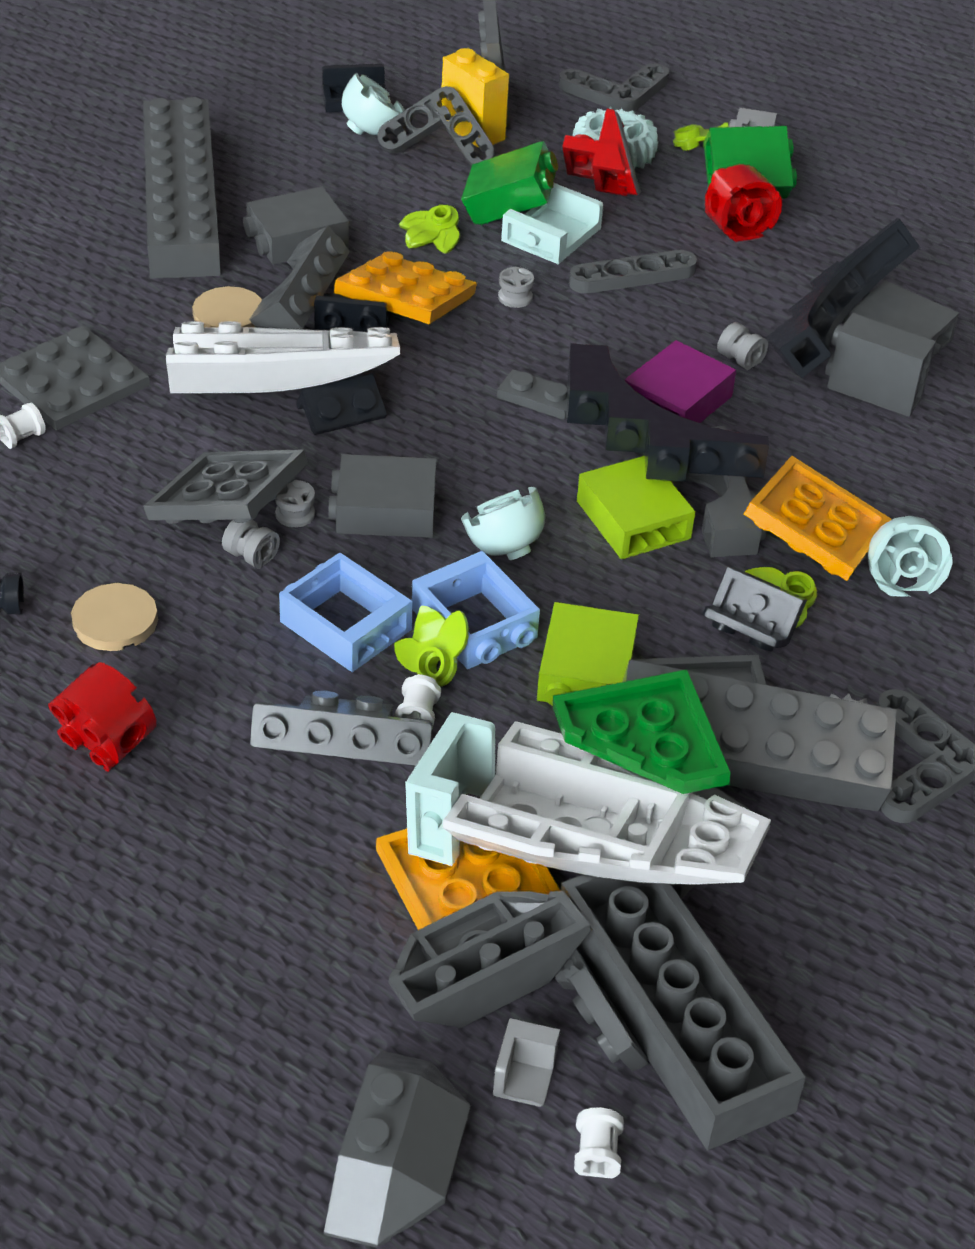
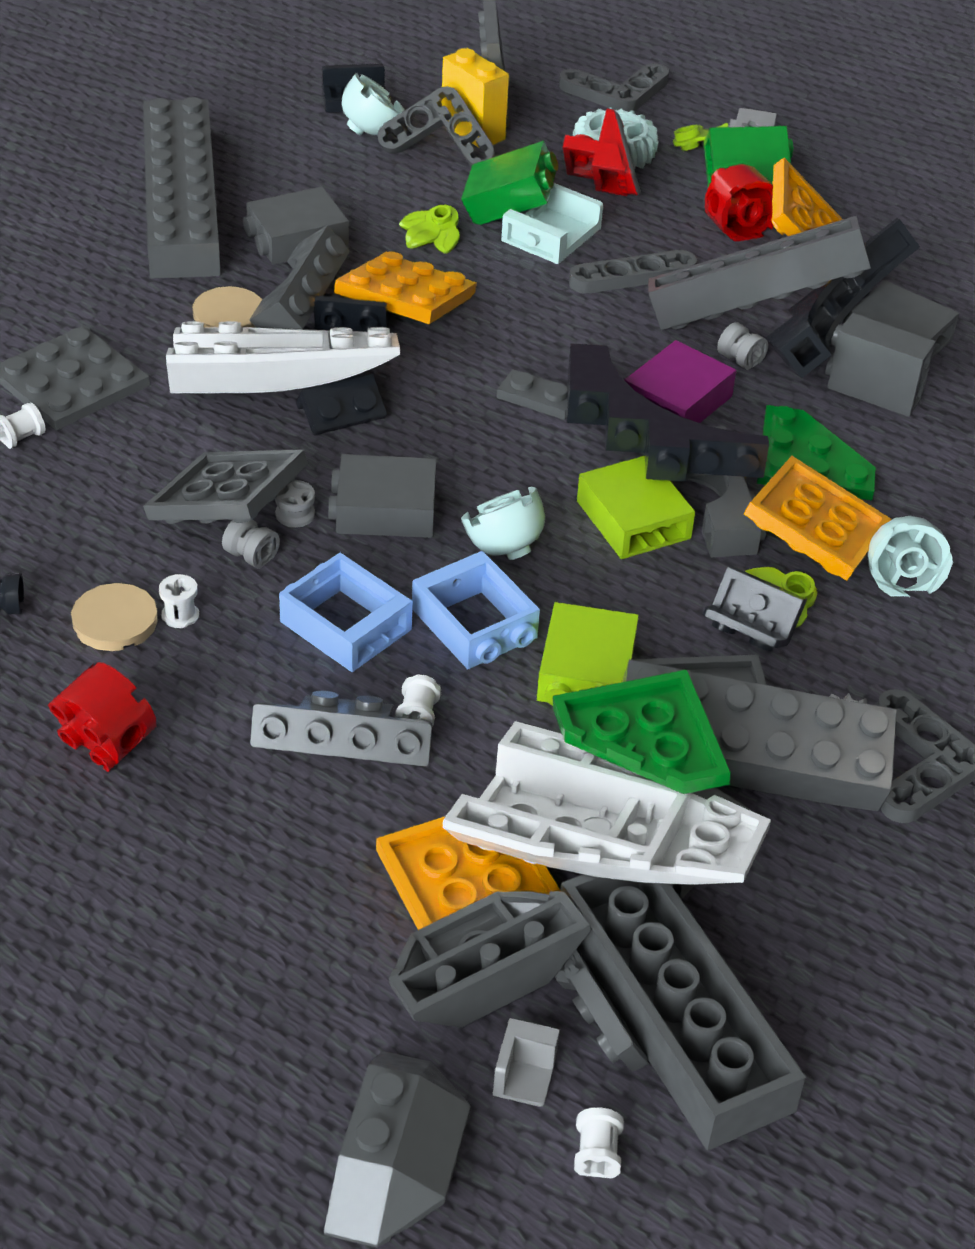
(182, 601): none -> white bush
(432, 641): lime plate -> none
(453, 765): light aqua panel -> none
(516, 287): light grey wheel -> none
(759, 274): none -> dark grey brick
(796, 203): none -> light orange plate
(800, 435): none -> green plate

